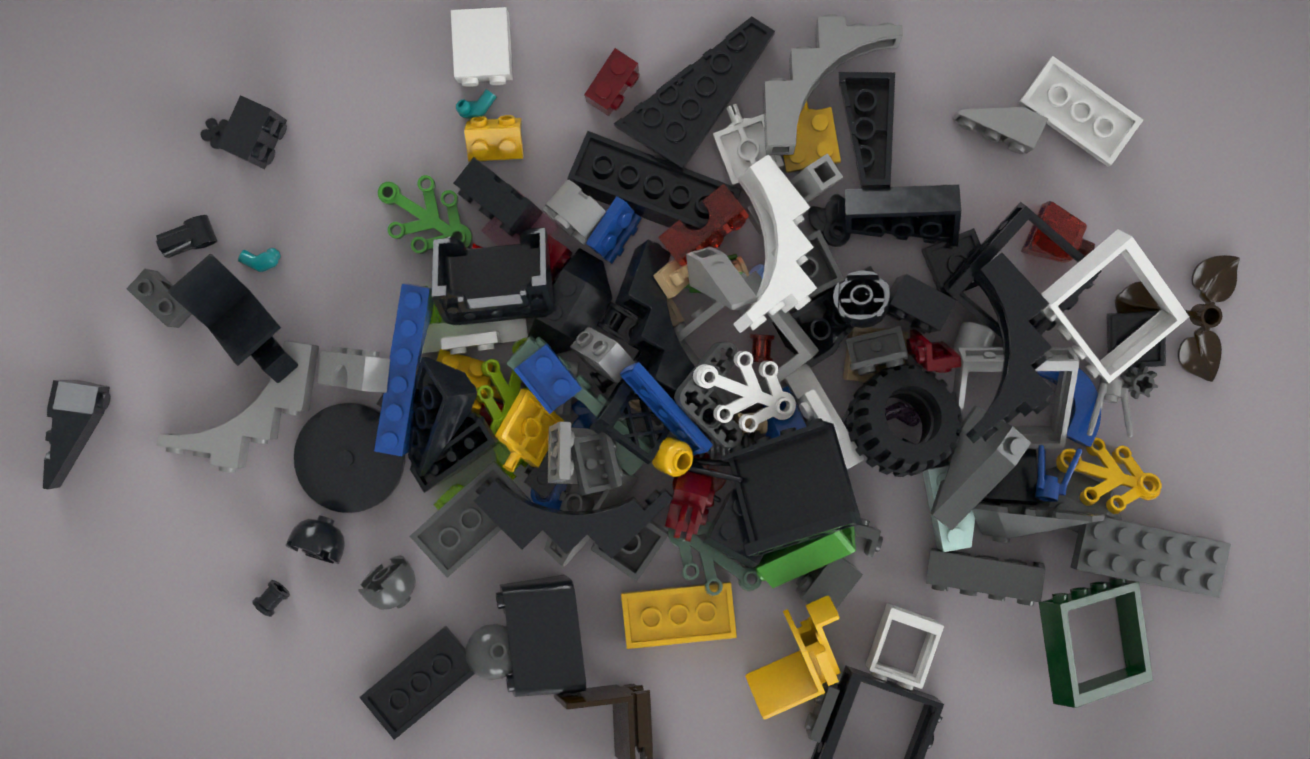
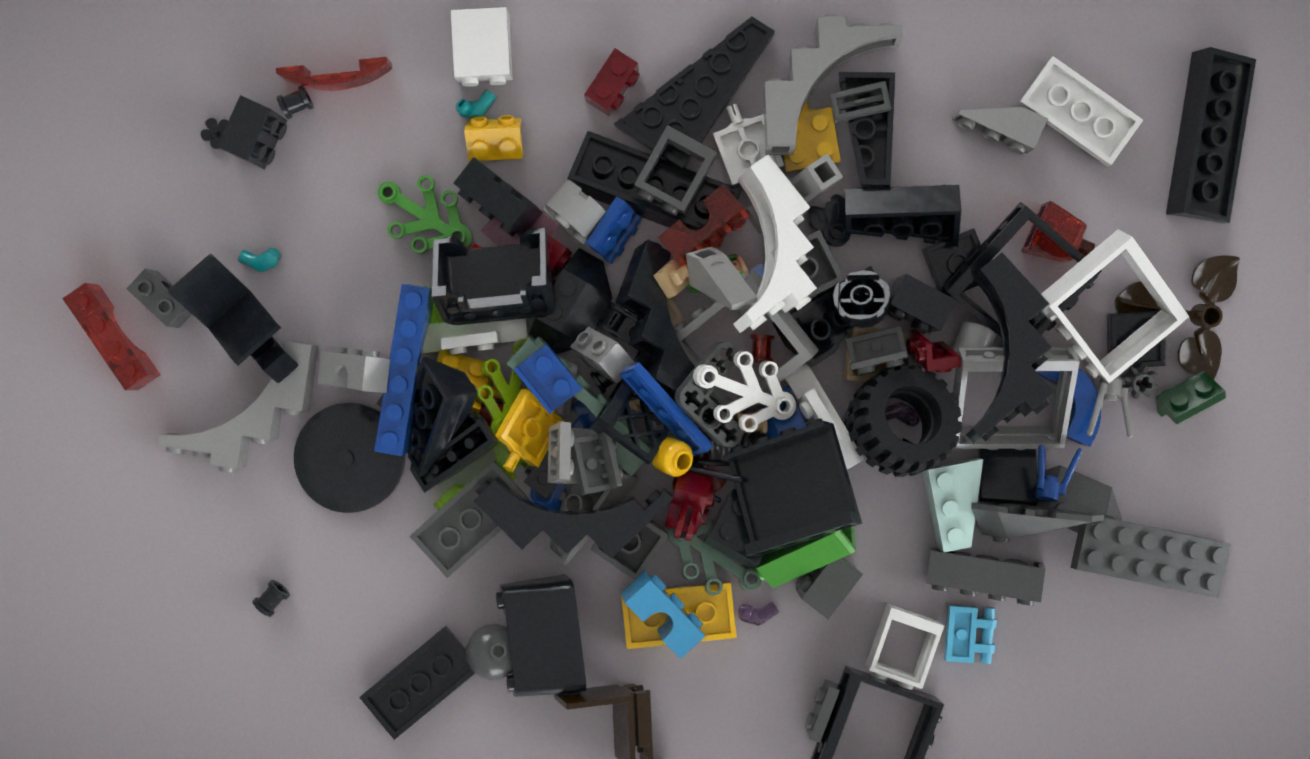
(75, 413): black wedge -> none
(97, 319): none -> clear red arch
(194, 234): black piece -> none
(295, 102): none -> black bush
(318, 539): black cylinder -> none
(370, 70): none -> clear red slope
(389, 585): dark grey cylinder -> none
(648, 596): none -> dark azure arch
(692, 148): none -> dark grey window
(756, 615): none -> clear purple arm
(800, 674): yellow piece -> none
(862, 112): none -> dark grey tile
(874, 540): dark grey bracket -> none
(961, 634): none -> medium azure plate
(976, 469): dark grey wedge -> none
(1060, 650): dark green window -> none
(1112, 475): yellow plant -> none
(1189, 397): none -> dark green bracket
(1211, 135): none -> black arch

